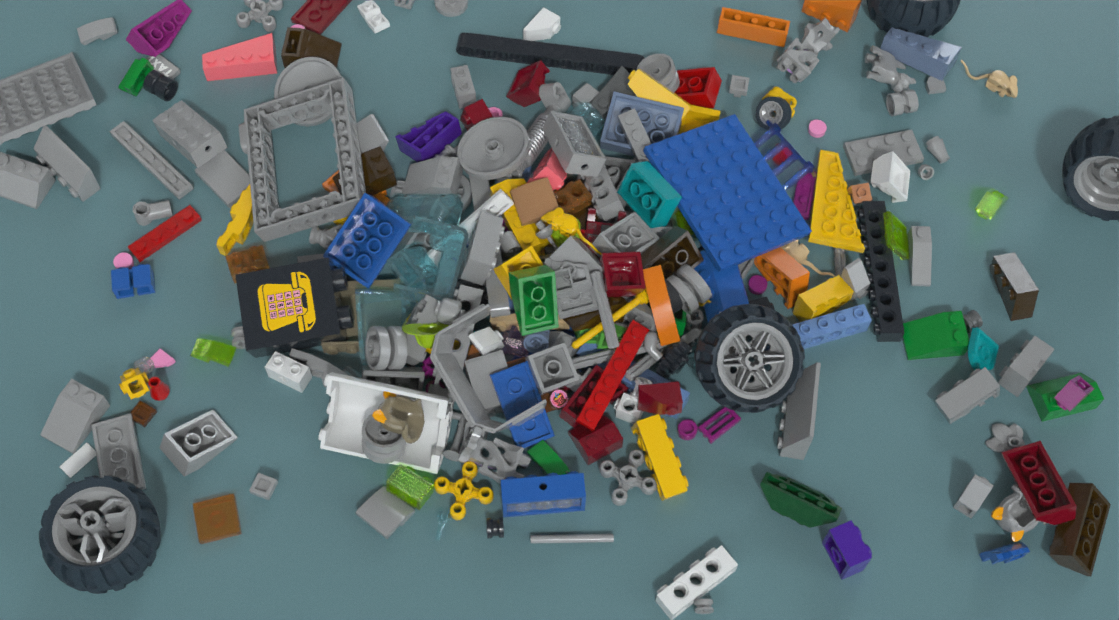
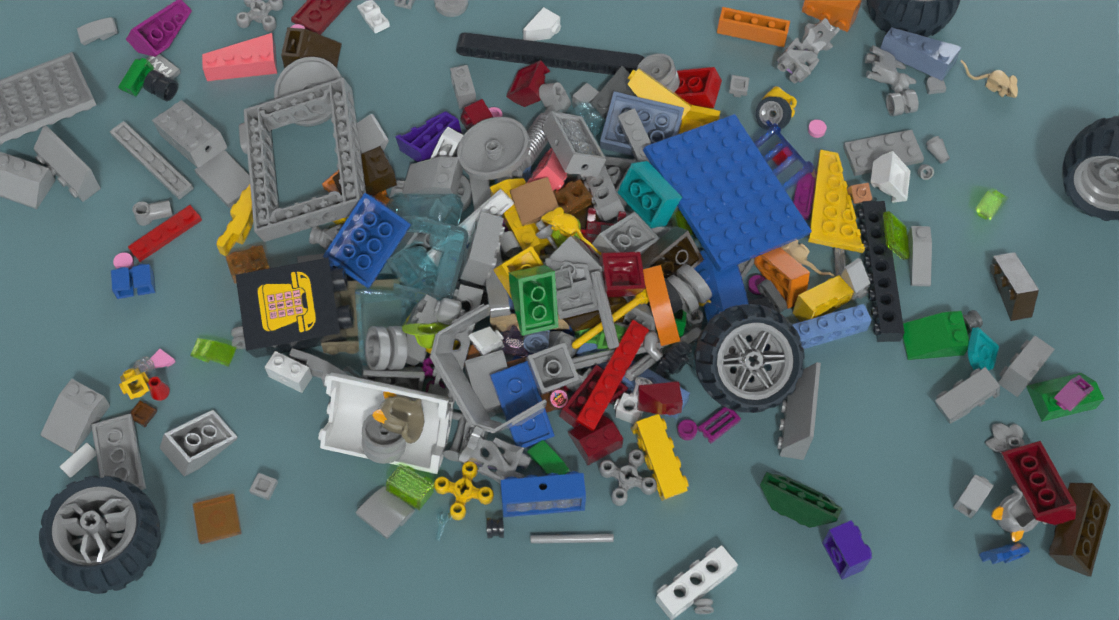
(447, 143): none -> white slope
(768, 290): none -> dark grey beam

